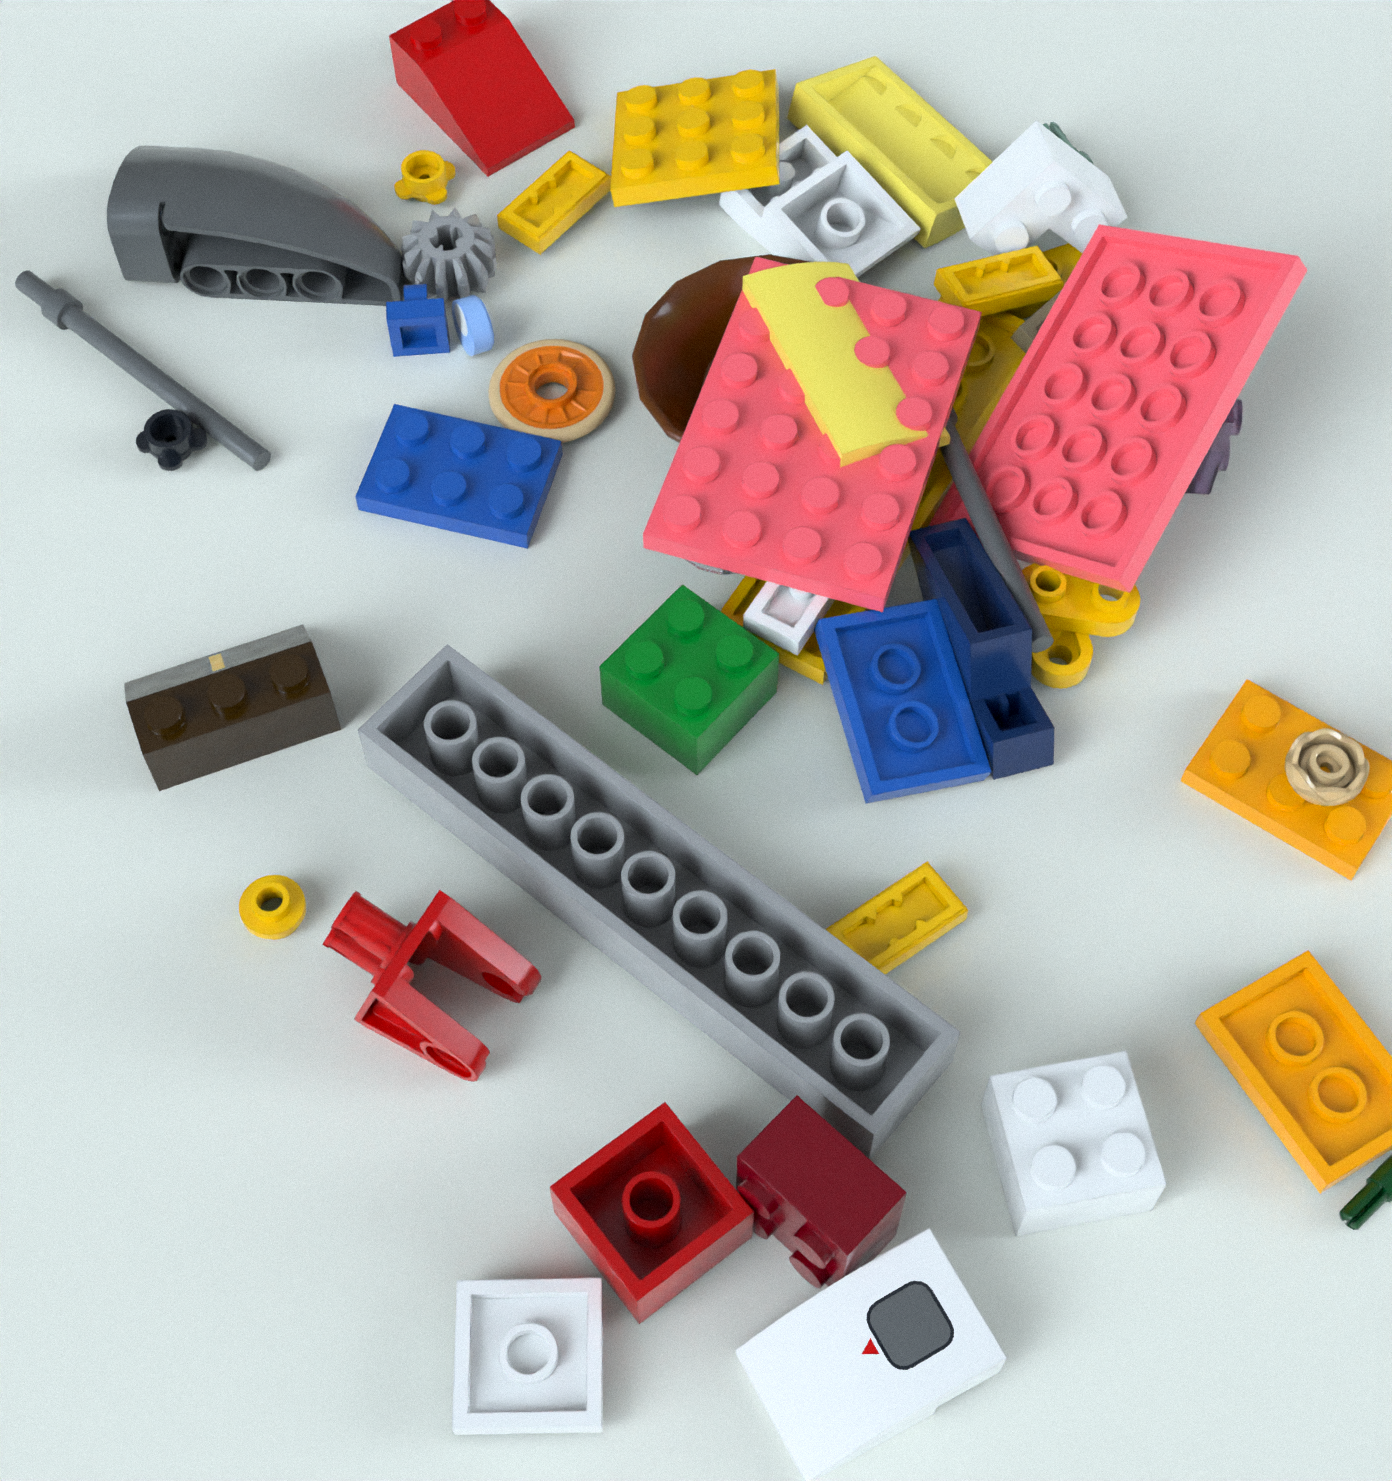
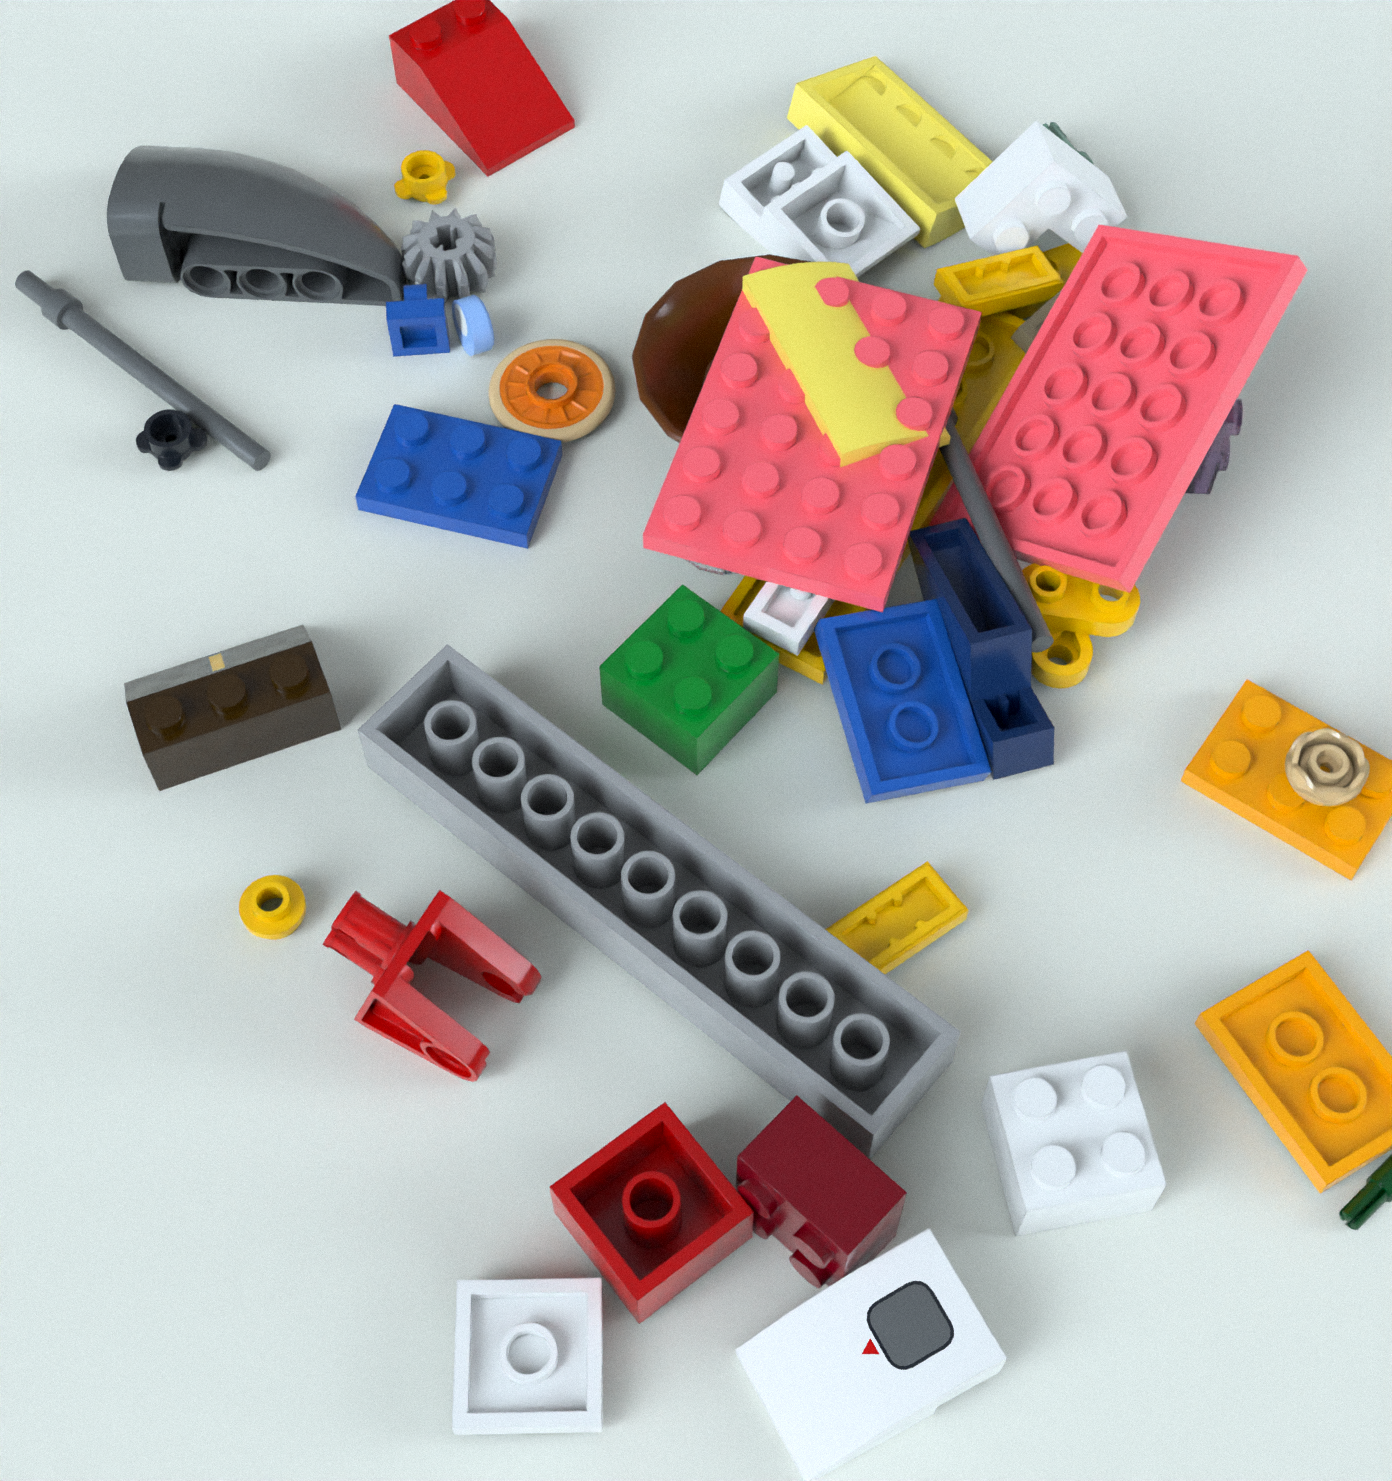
(554, 202): yellow plate -> none
(696, 138): yellow plate -> none

